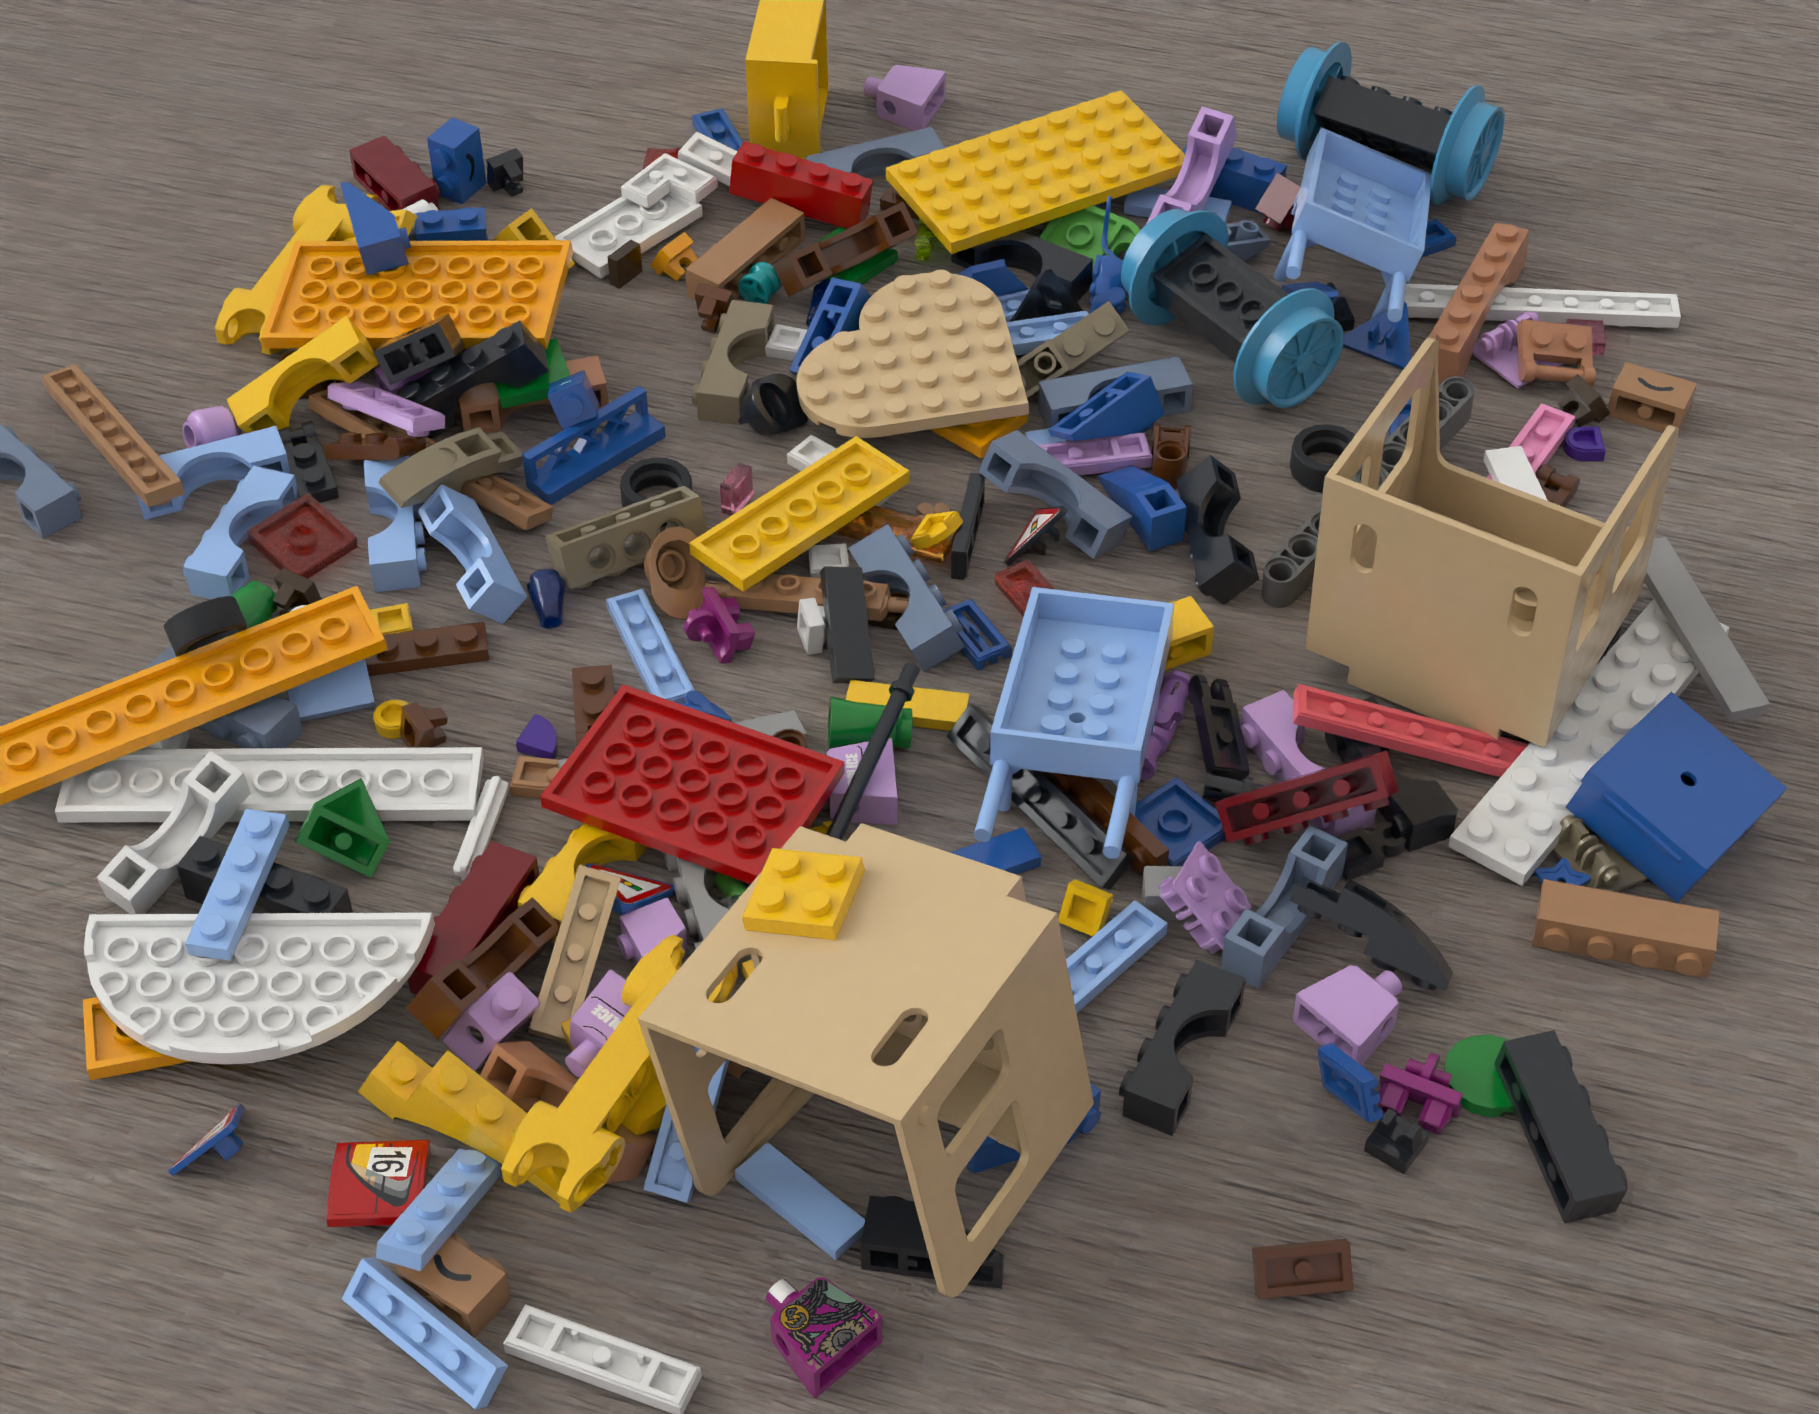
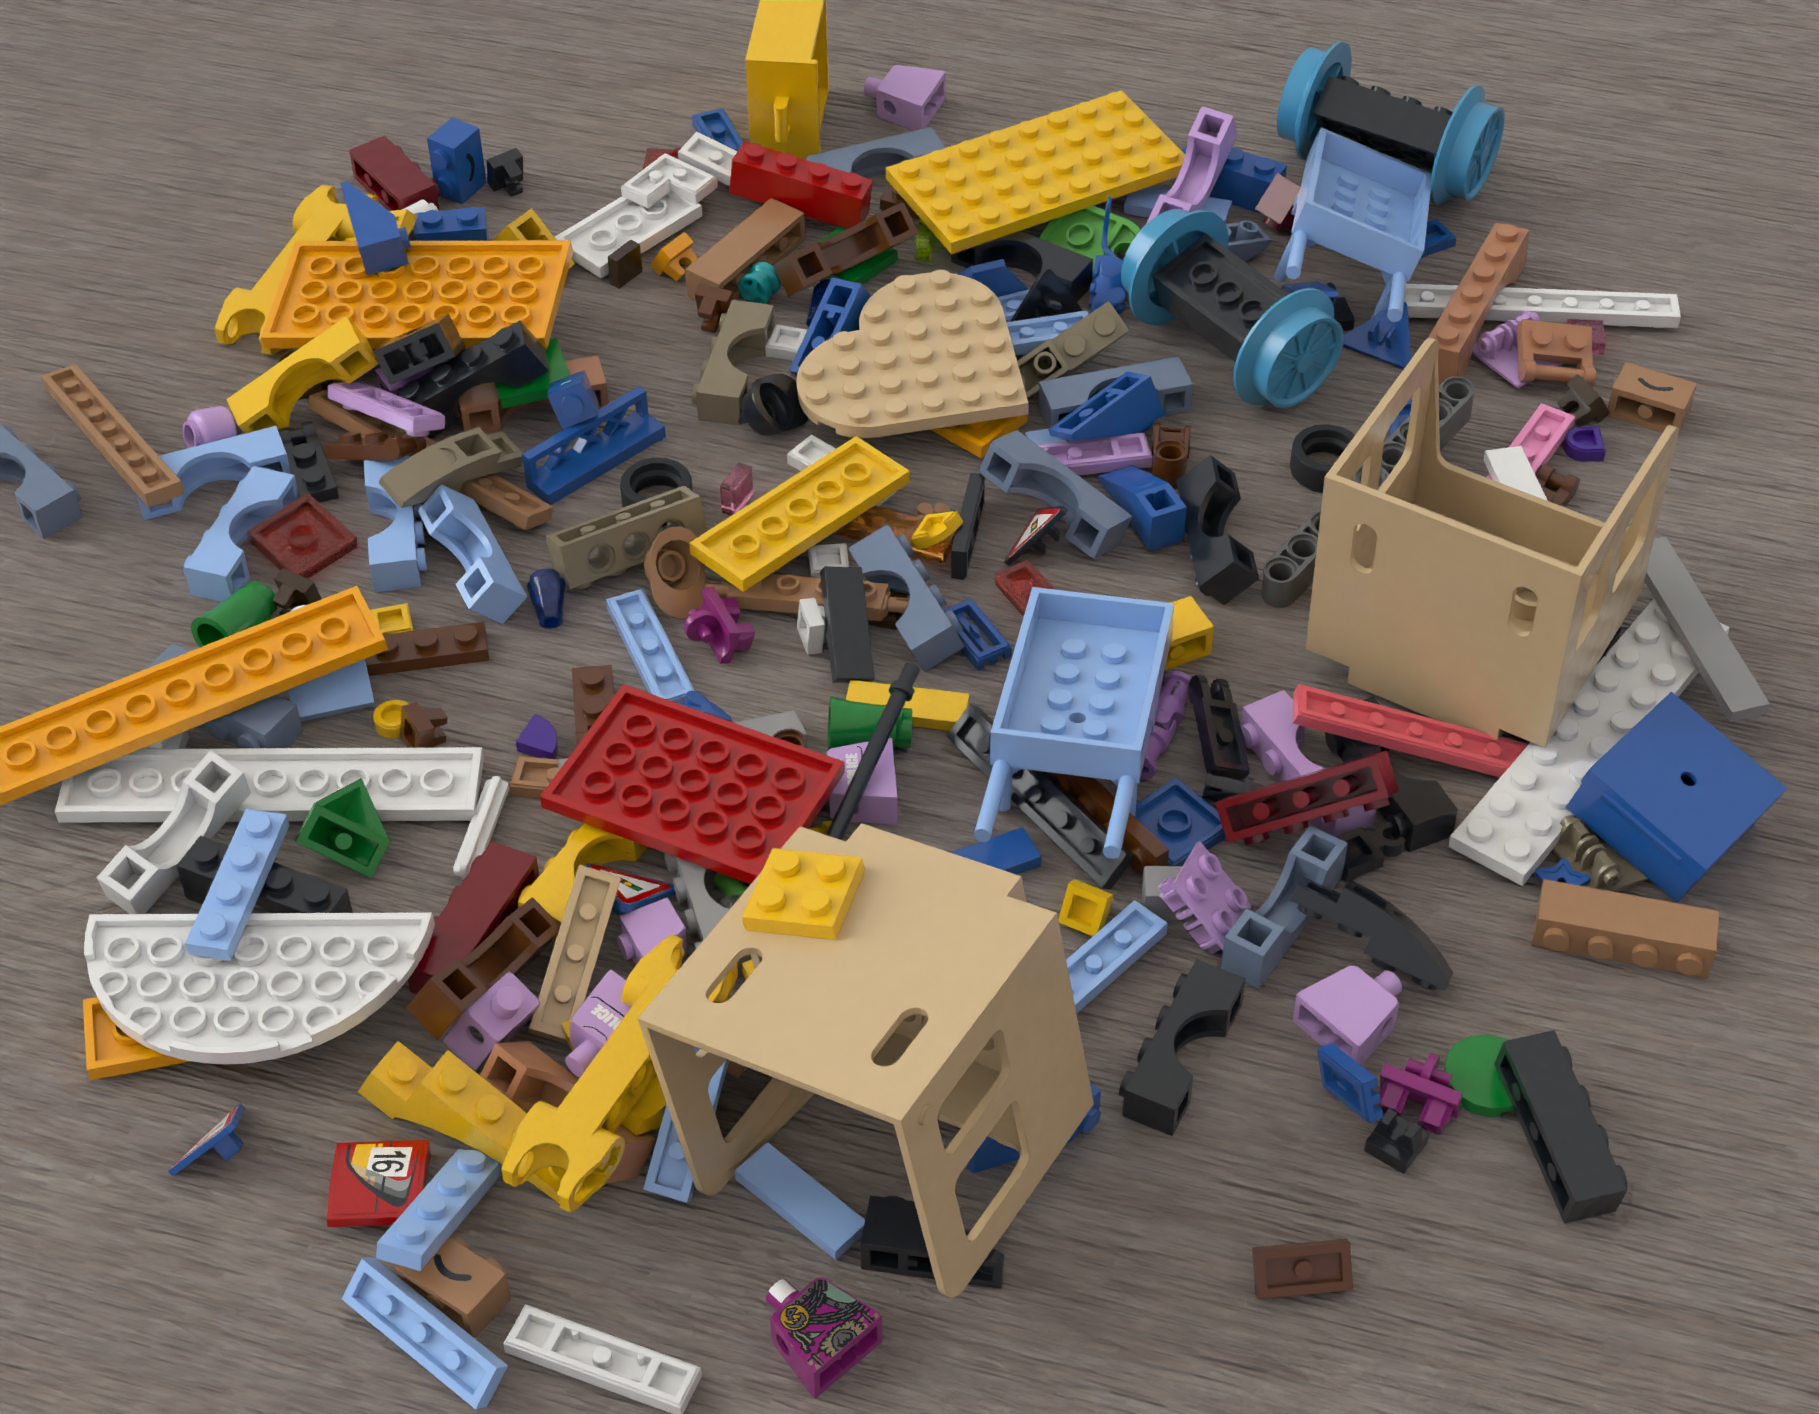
(204, 624): black tyre -> none

